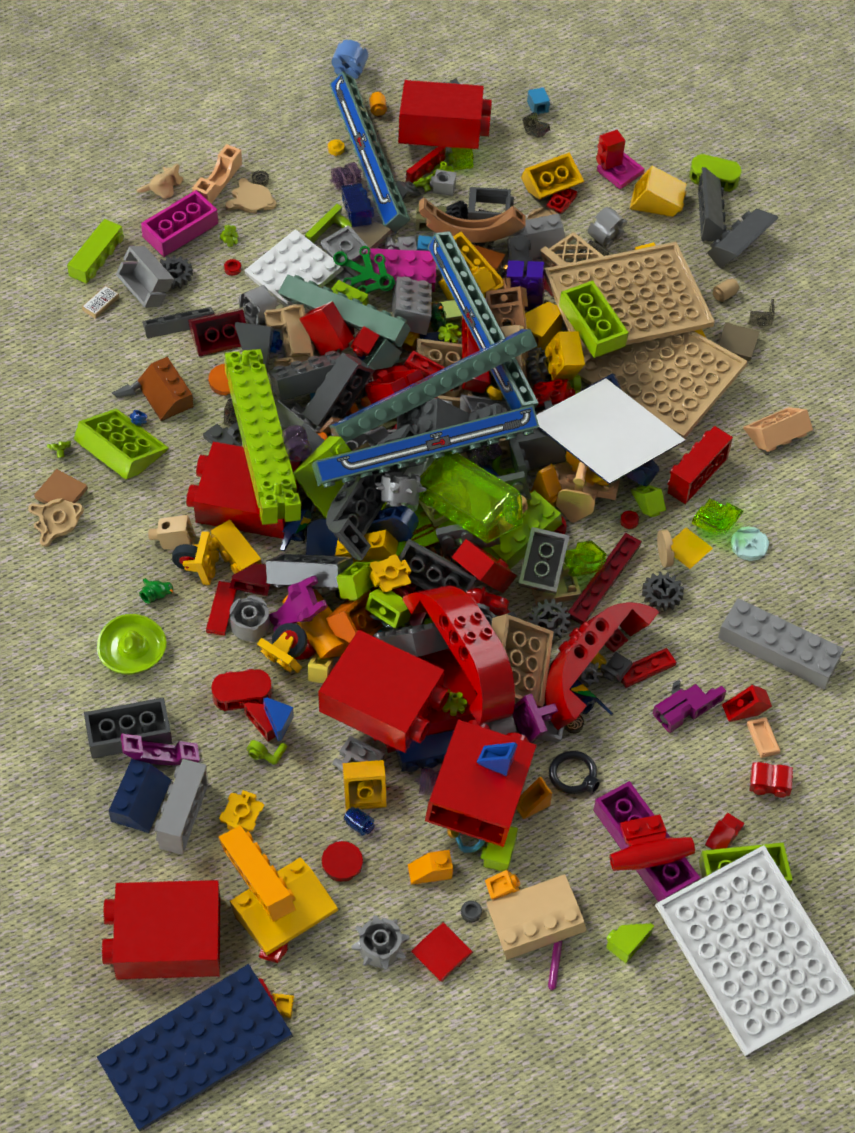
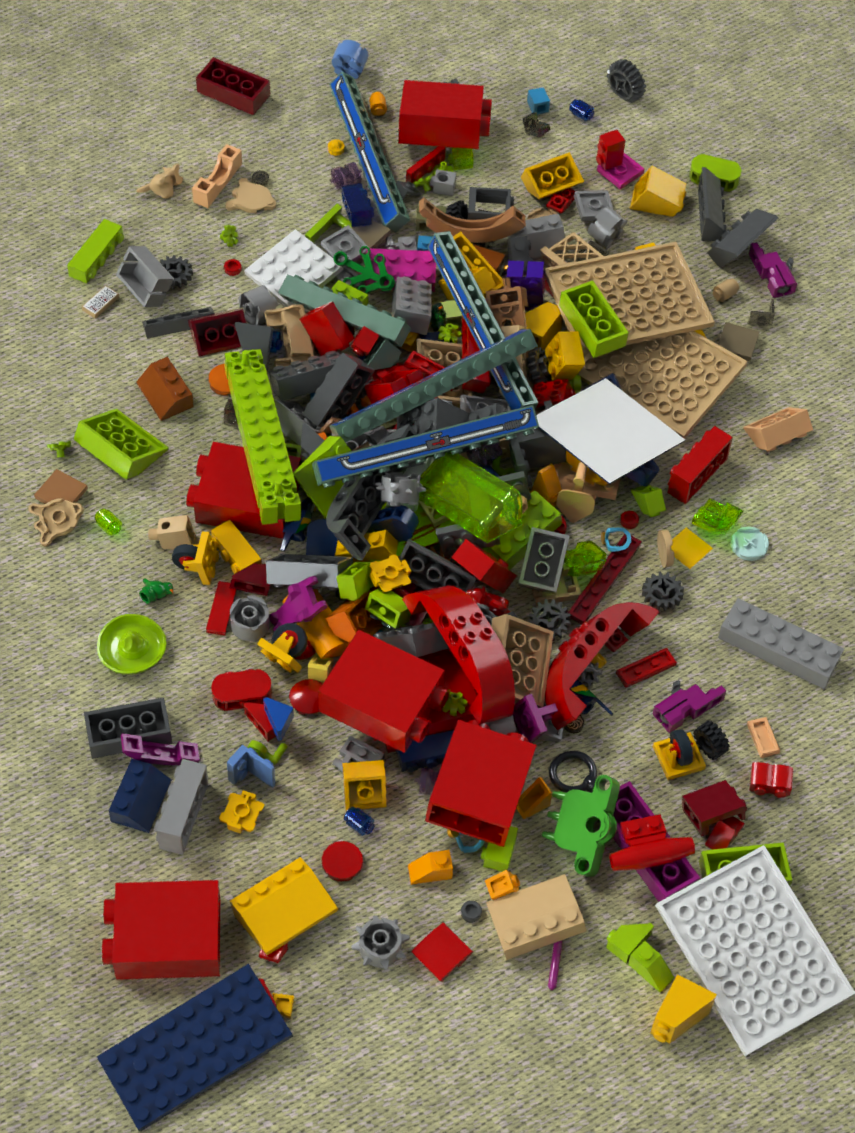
(108, 521): none -> clear neon green brick
(127, 390): dark grey bar -> none
(138, 417): blue plate -> none
(179, 223): dark pink brick -> none
(221, 435): dark grey hinge -> none
(233, 86): none -> dark red brick
(247, 760): none -> medium blue bracket
(257, 873): light orange brick -> none
(296, 443): clear purple wheel -> none
(305, 697): none -> red dish
(494, 393): yellow tile -> none
(498, 757): blue slope -> none
(576, 823): none -> bright green piece
(581, 109): none -> clear blue brick
(591, 203): none -> light grey plate
(604, 538): none -> medium azure piece
(616, 667): dark grey bracket -> none
(626, 80): none -> dark grey gear
(651, 966): none -> lime slope
(679, 755): none -> yellow plate
(681, 1009): none -> yellow slope
(711, 740): none -> black tyre
(712, 805): none -> dark red panel
(747, 704): red slope -> none
(774, 269): none -> magenta plate

